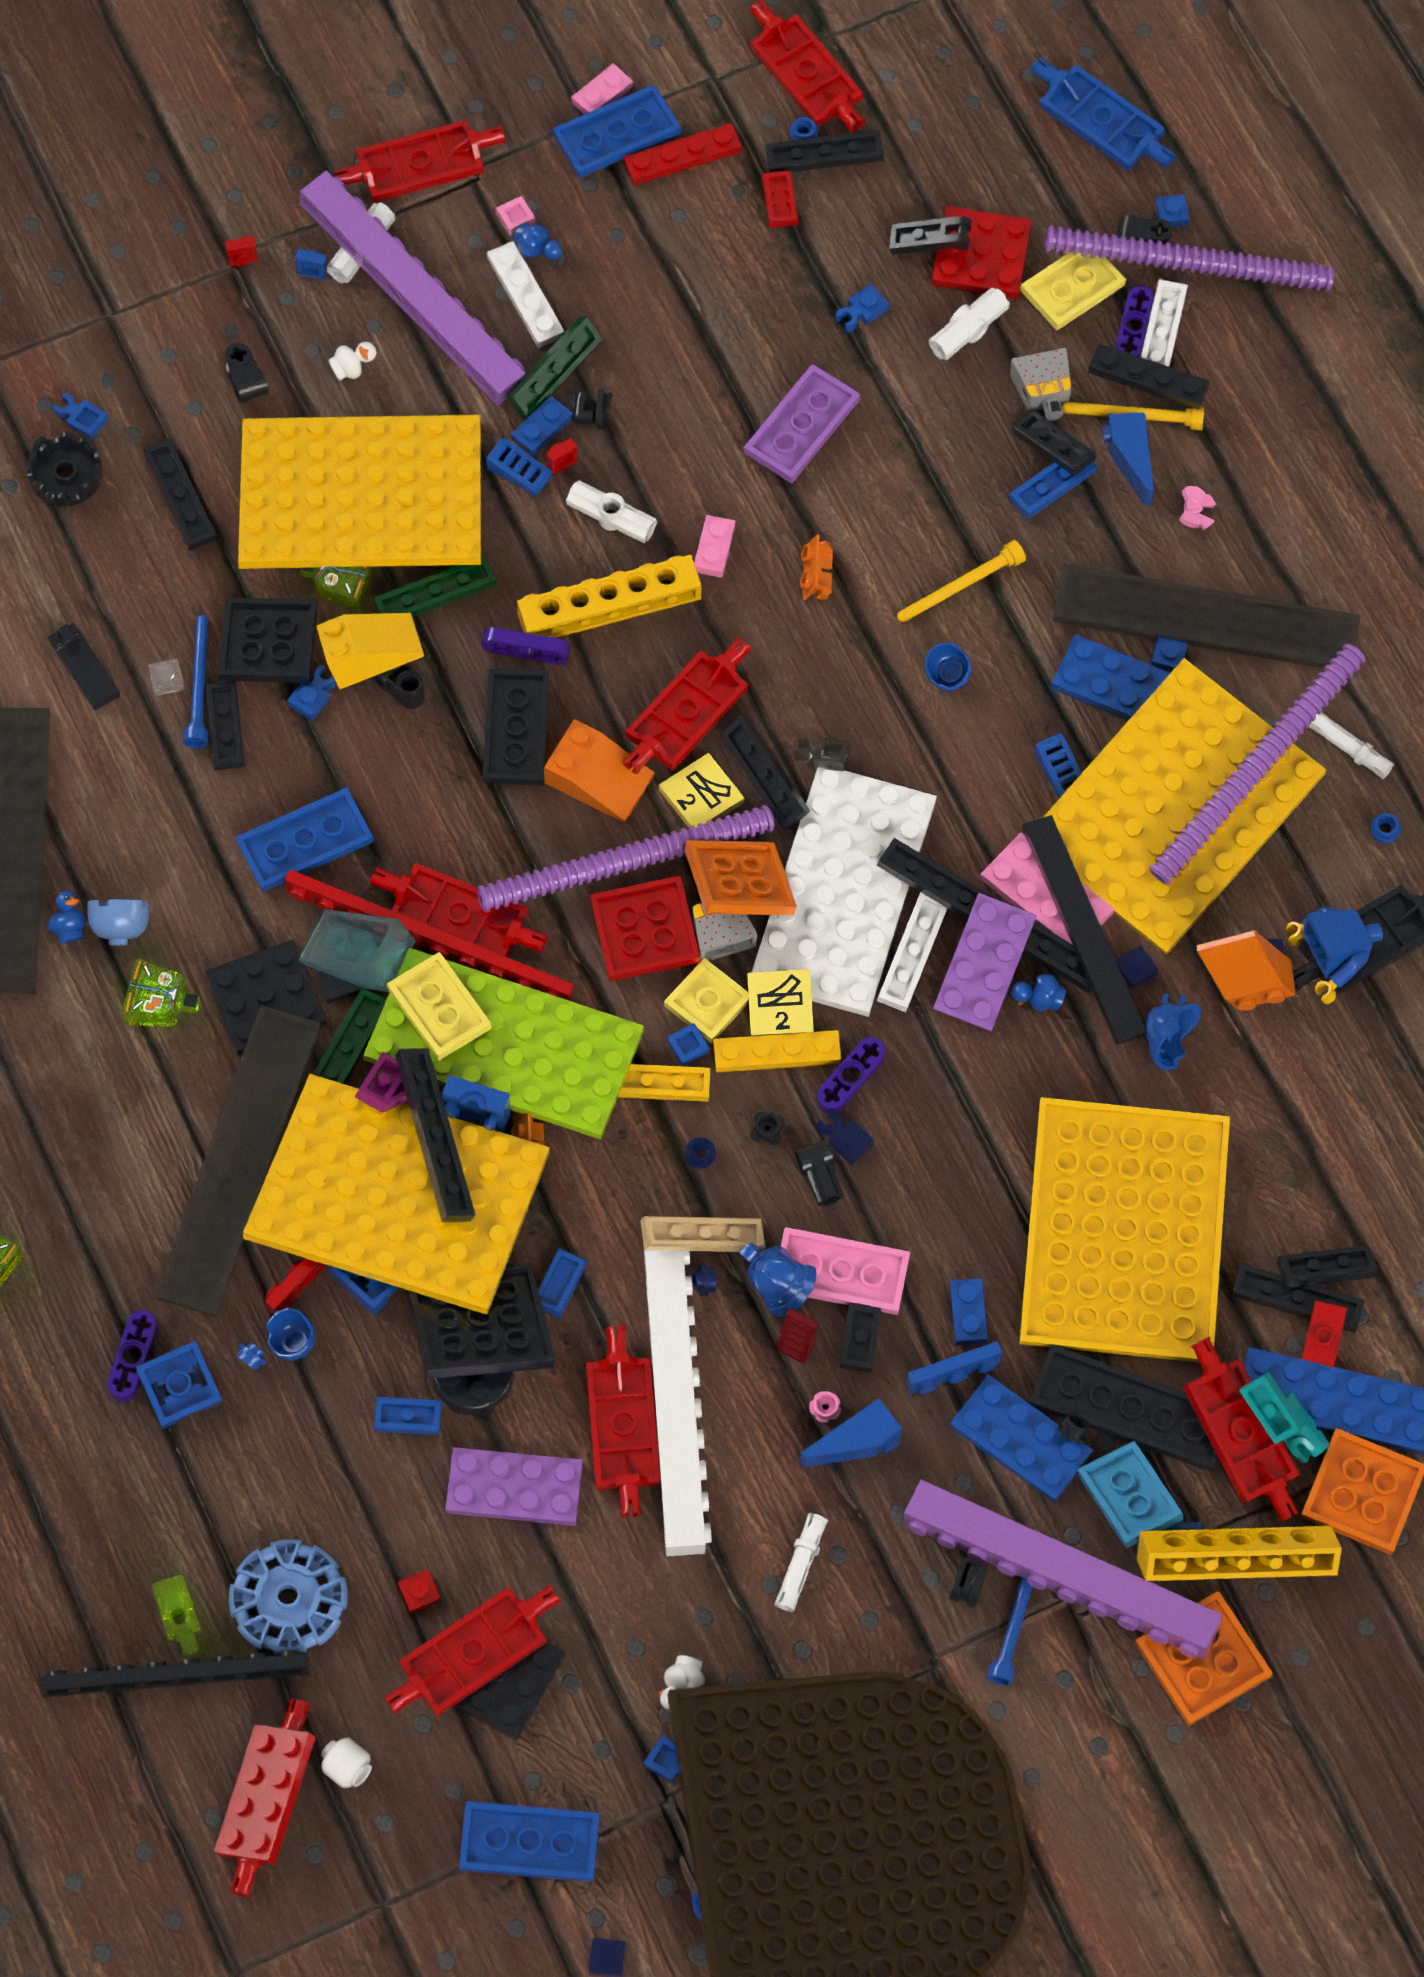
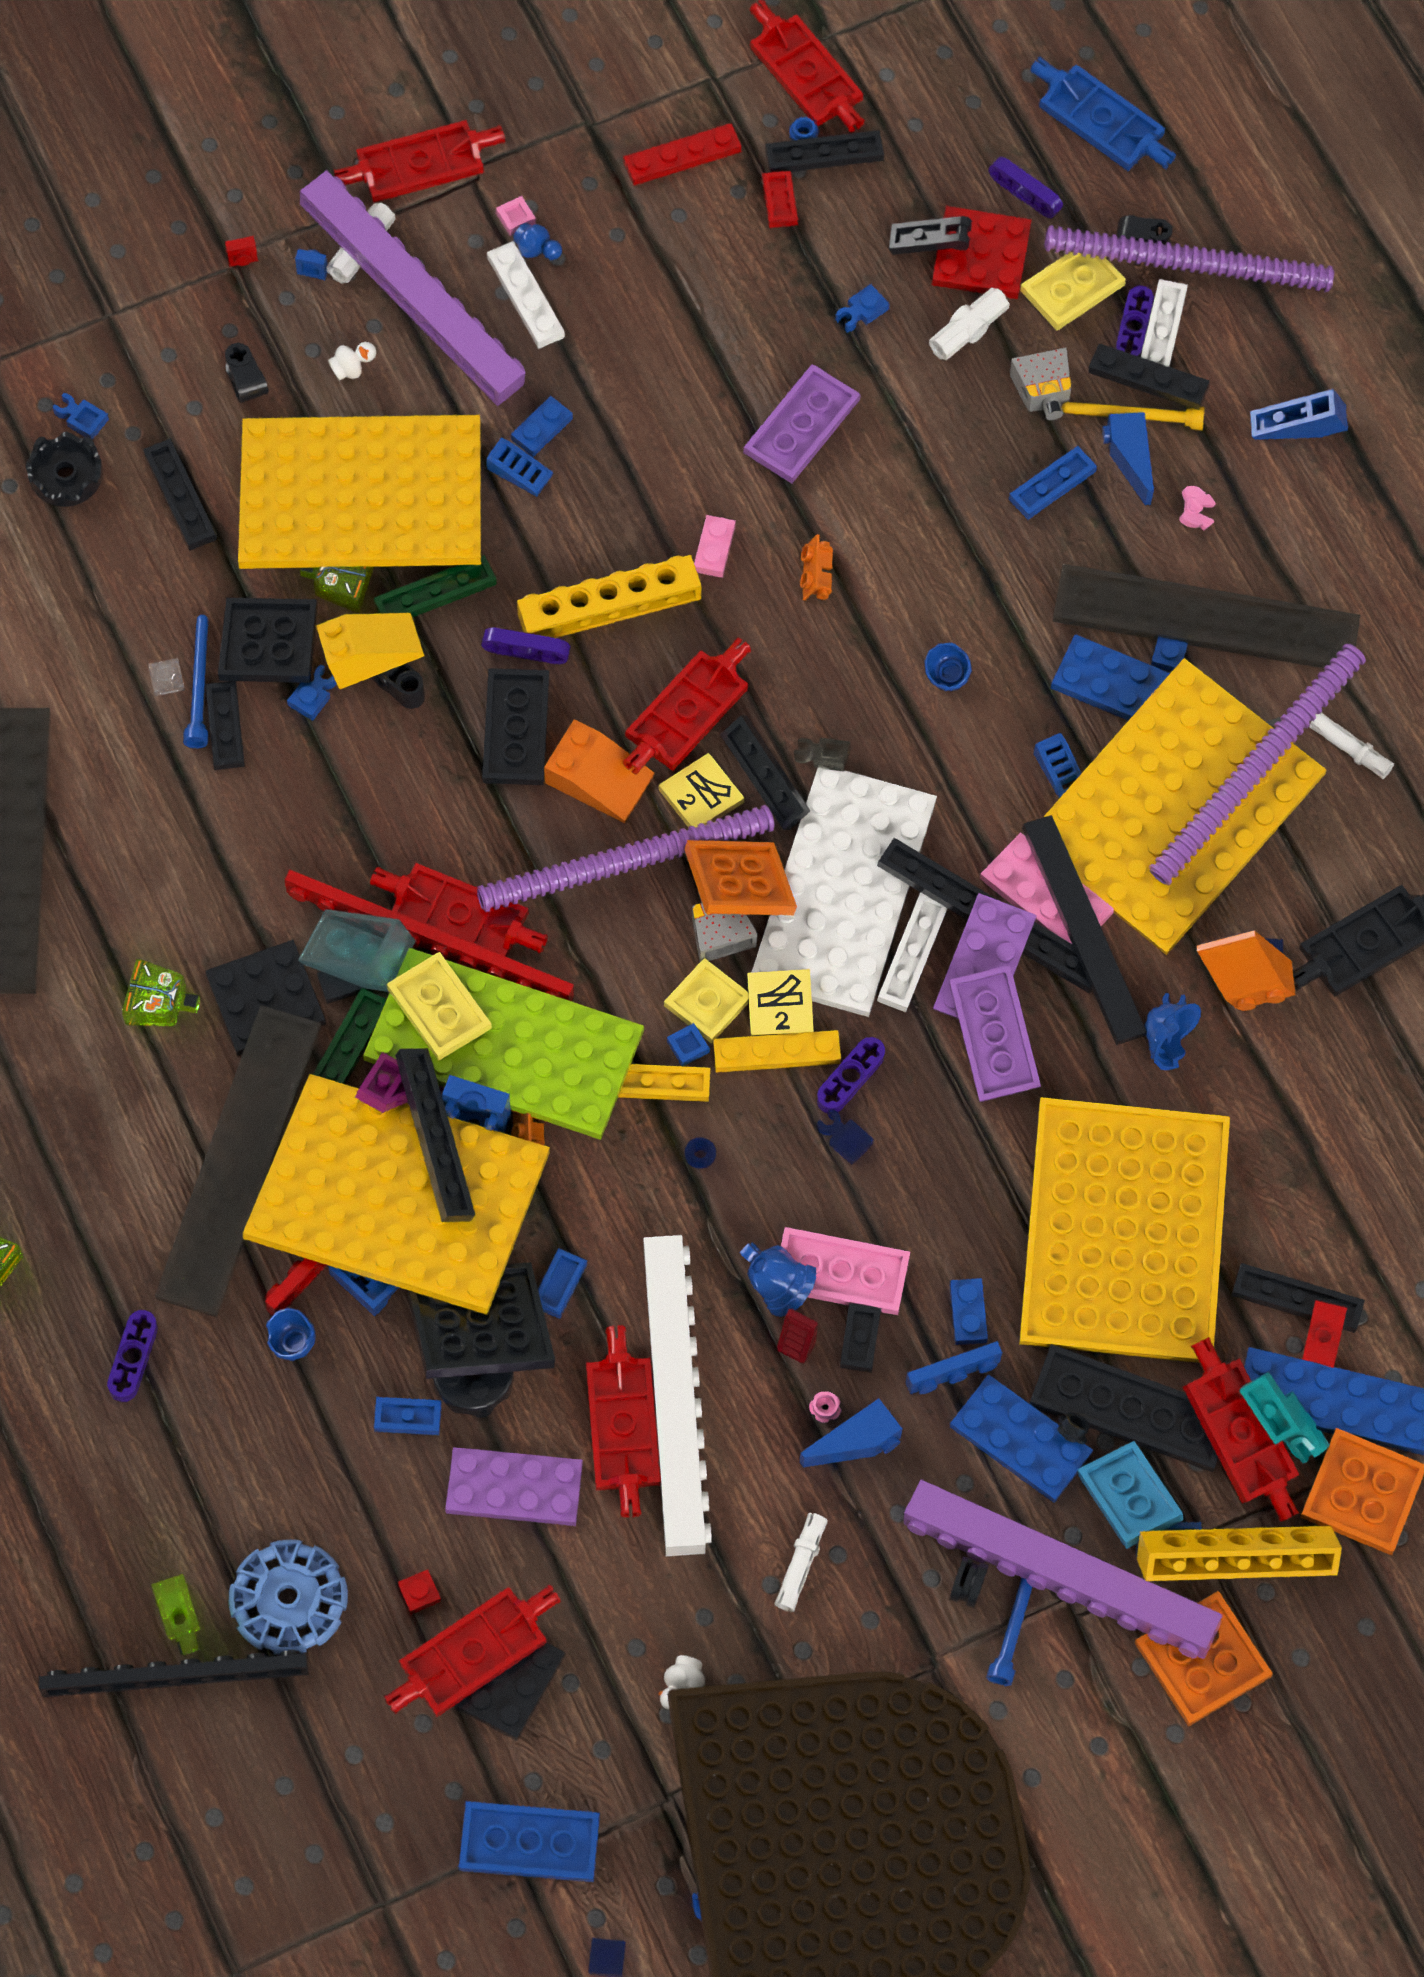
(69, 924): blue animal -> none
(83, 666): black hinge -> none
(118, 919): medium blue cylinder -> none
(173, 1371): blue brick -> none
(251, 1355): blue plate -> none
(265, 1796): plate -> none
(304, 839): blue plate -> none
(346, 1762): white head -> none
(554, 367): dark green plate -> none
(562, 456): red plate -> none
(583, 416): black piece -> none
(602, 90): bright pink plate -> none
(616, 131): blue plate -> none
(626, 519): white piece -> none
(645, 928): red plate -> none
(663, 1759): blue plate -> none
(701, 1233): tan tile -> none
(704, 1280): clear blue plate -> none
(767, 1119): black plate -> none
(817, 1165): black piece -> none
(994, 1033): none -> medium lavender plate
(1010, 555): yellow piece -> none
(1025, 187): none -> dark purple beam
(1044, 995): blue animal -> none
(1054, 443): black tile -> none
(1136, 967): clear blue plate -> none
(1173, 210): blue plate -> none
(1301, 417): none -> blue slope
(1327, 1266): black tile -> none
(1337, 943): blue torso -> none
(1385, 820): blue plate -> none

